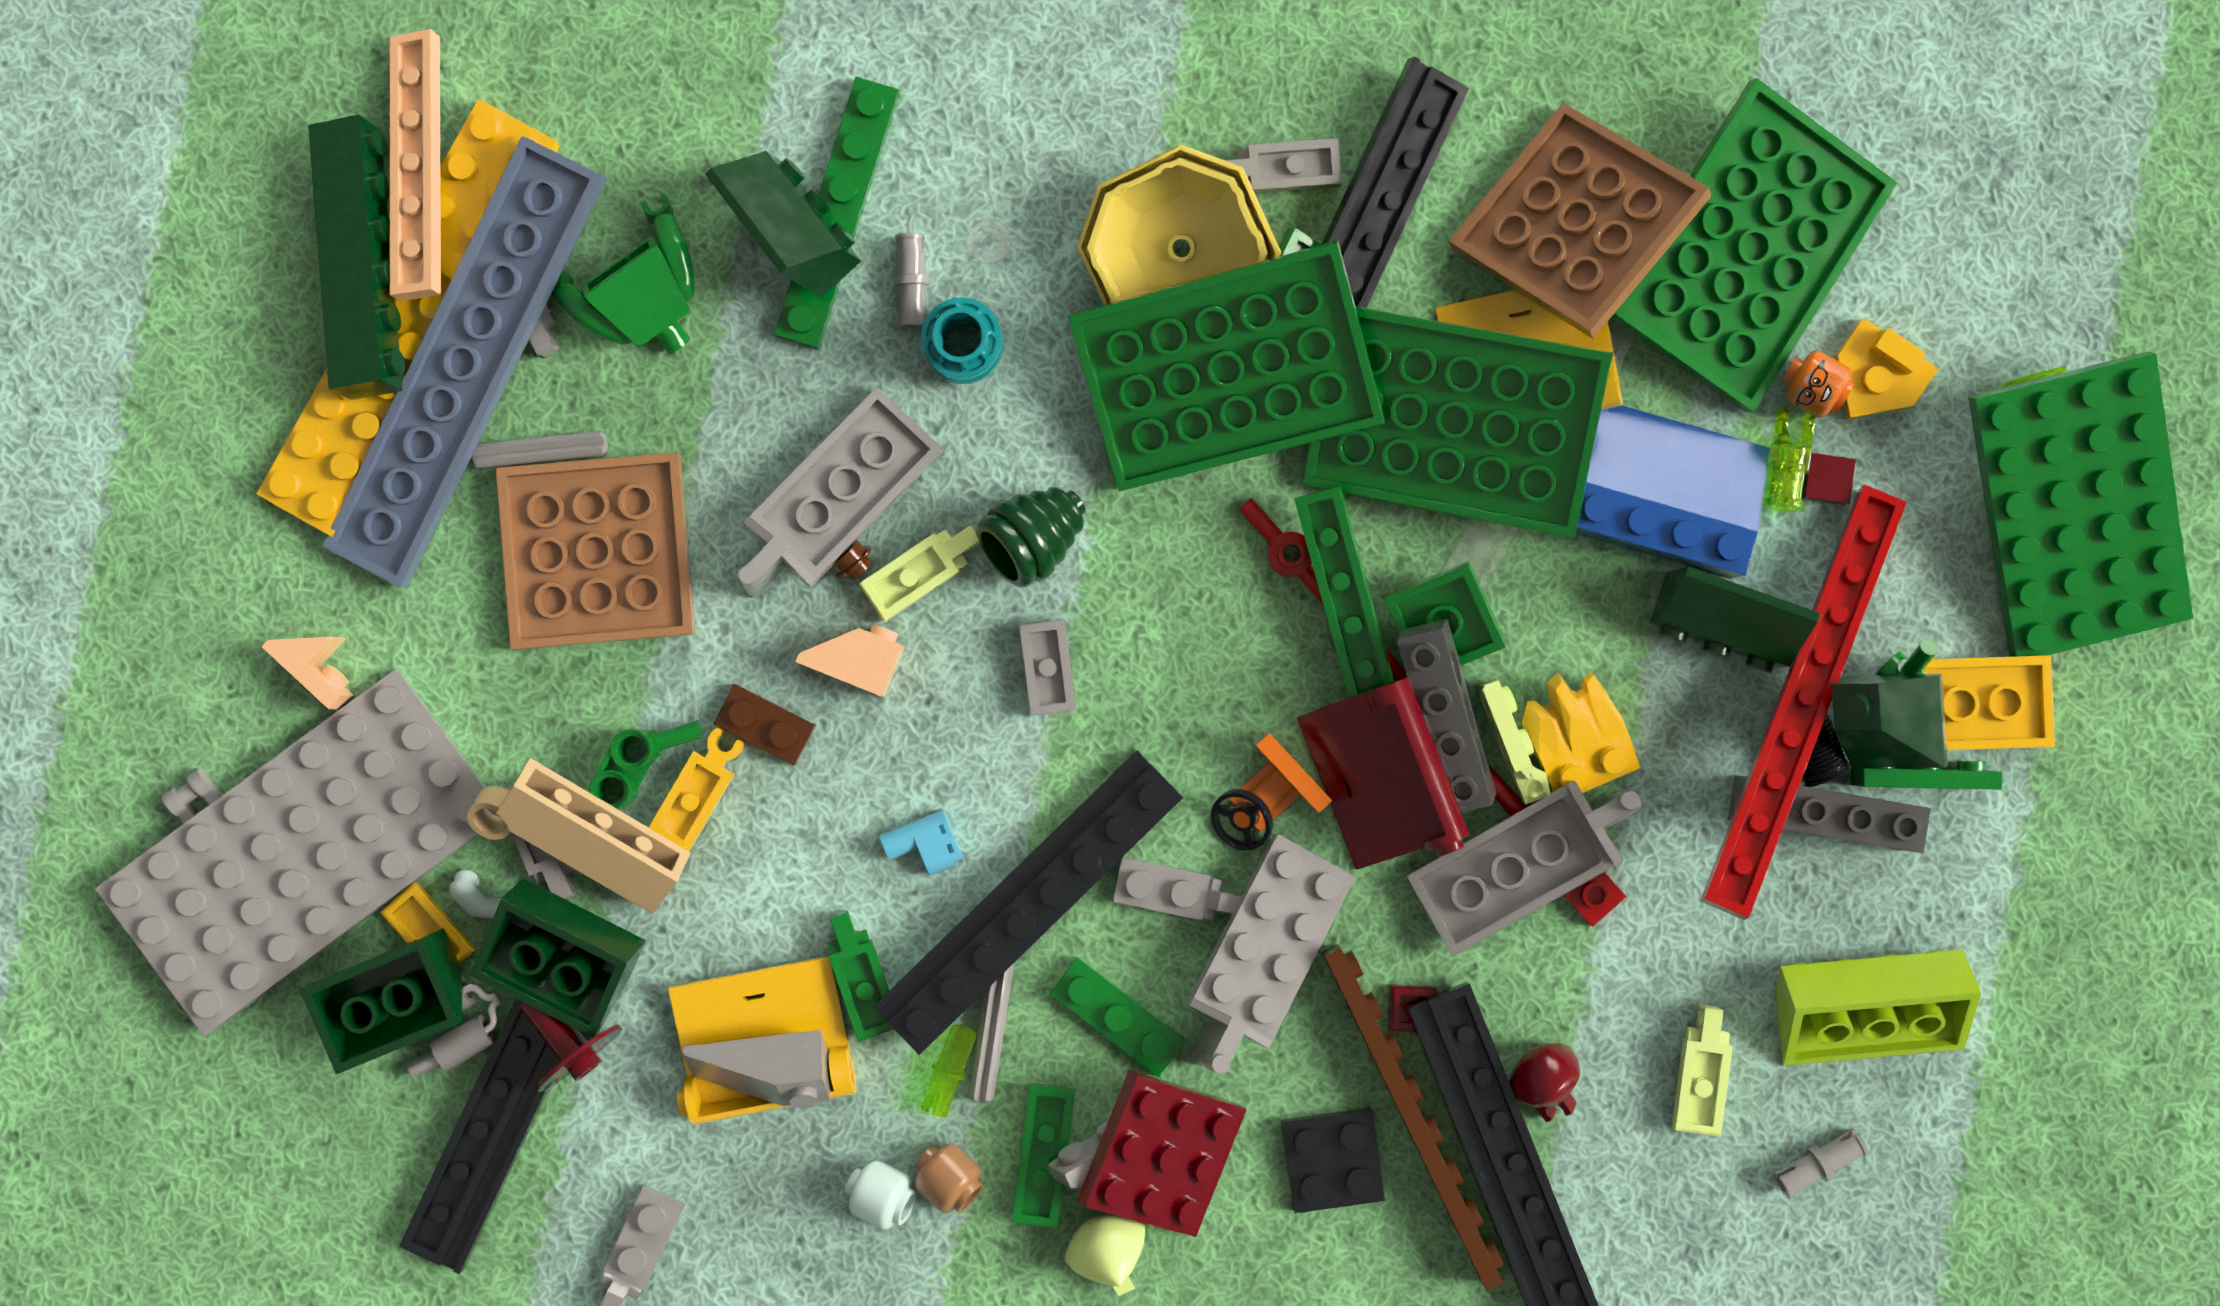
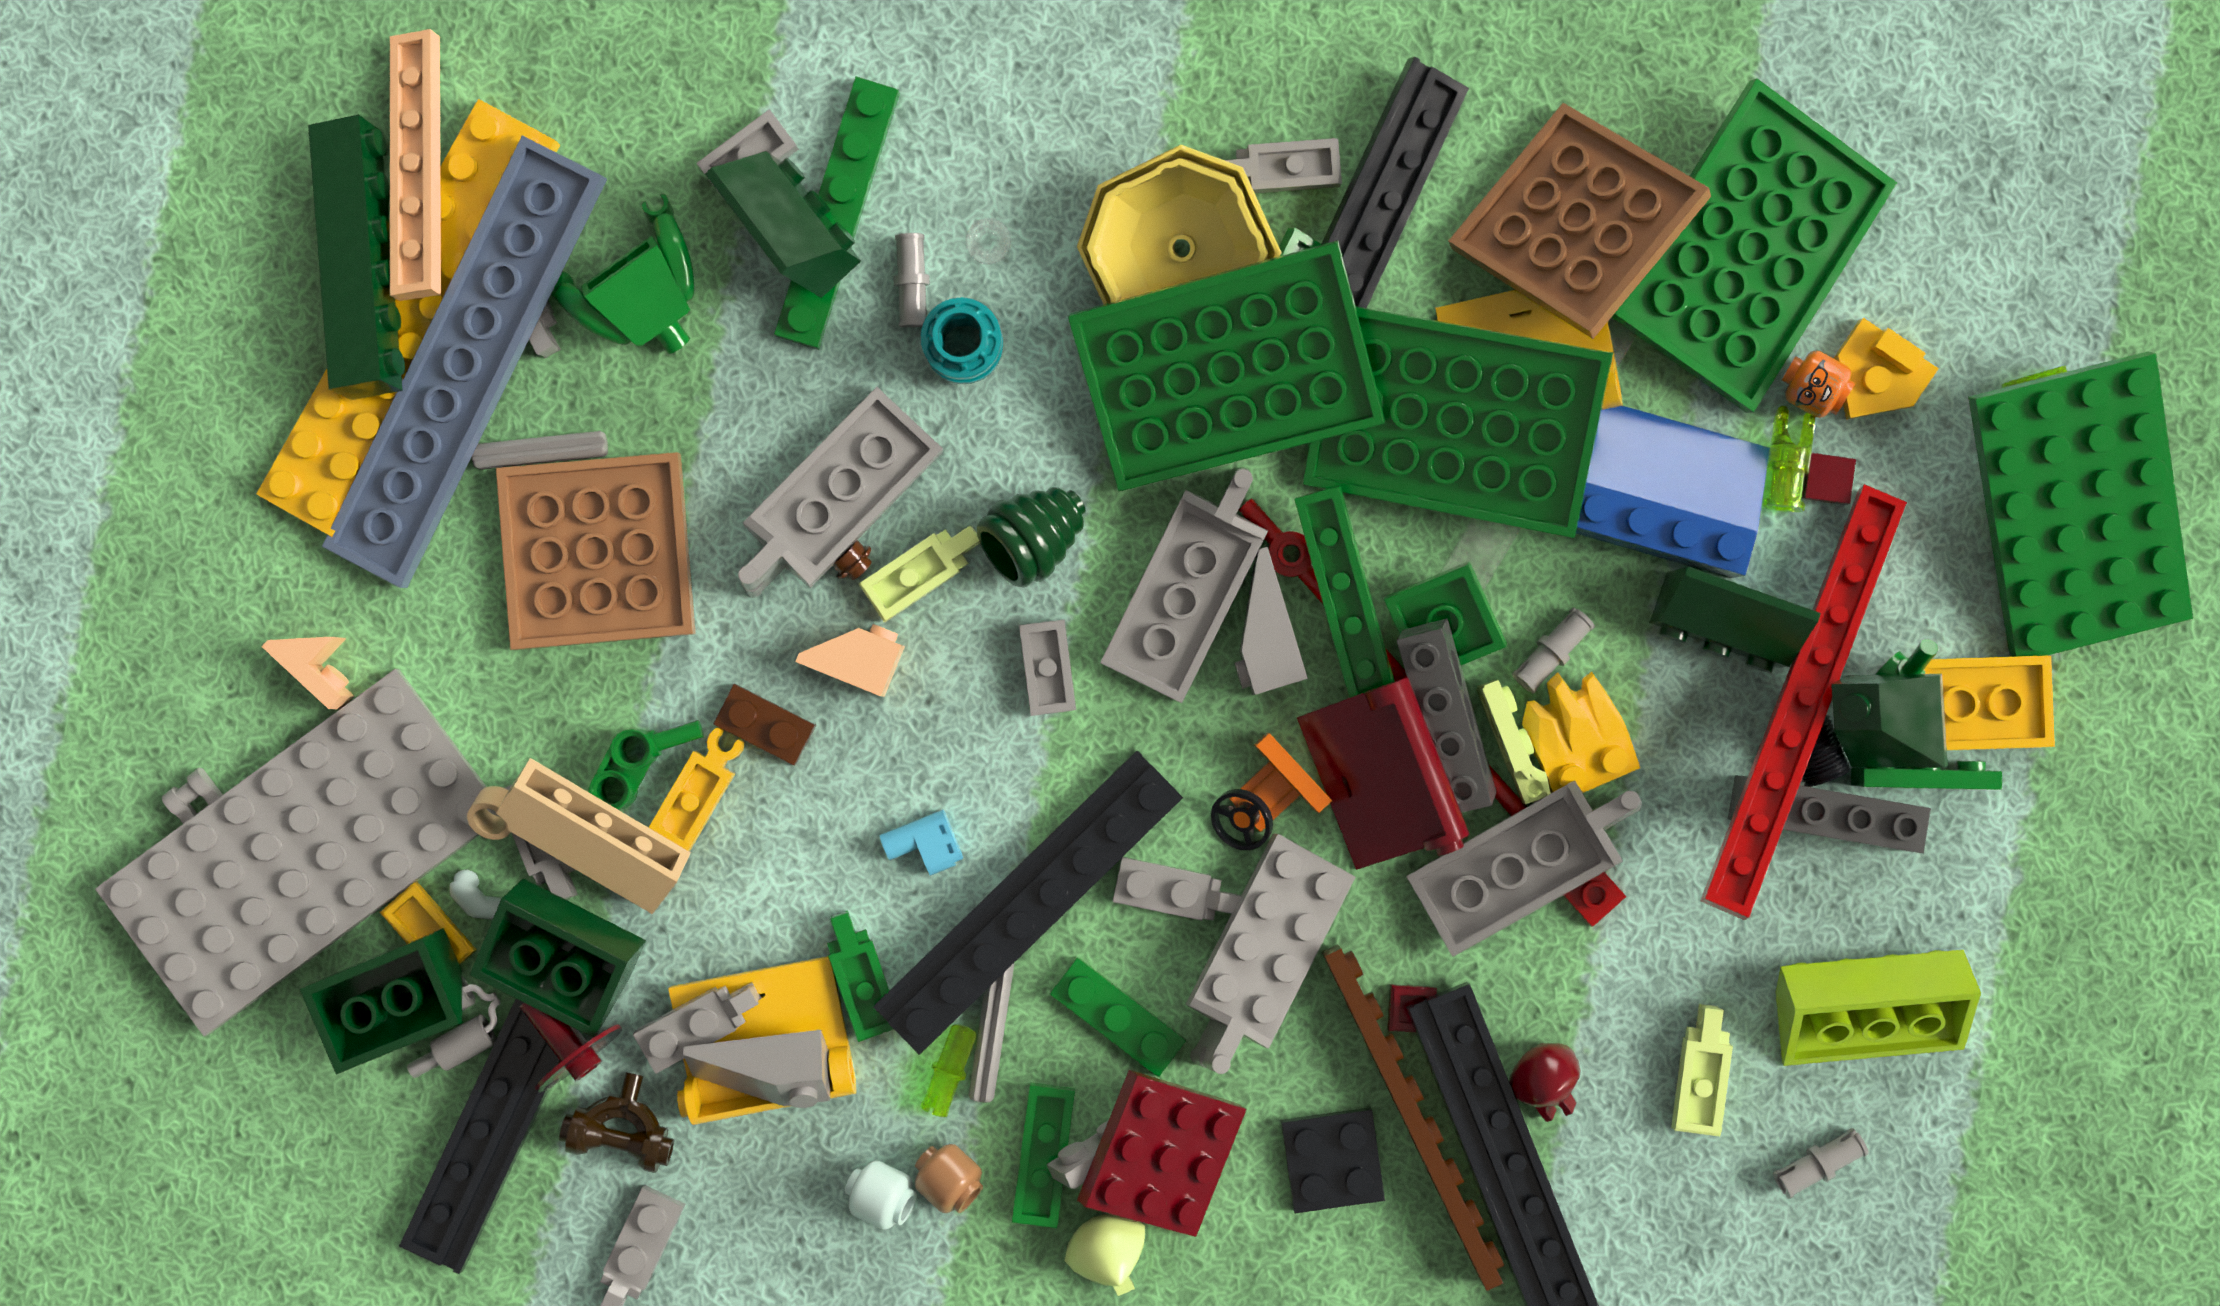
(648, 1145): none -> dark brown piece
(694, 1023): none -> light grey hinge
(759, 136): none -> light grey plate
(1186, 591): none -> light grey hinge
(1268, 640): none -> light grey slope
(1553, 650): none -> light grey pin

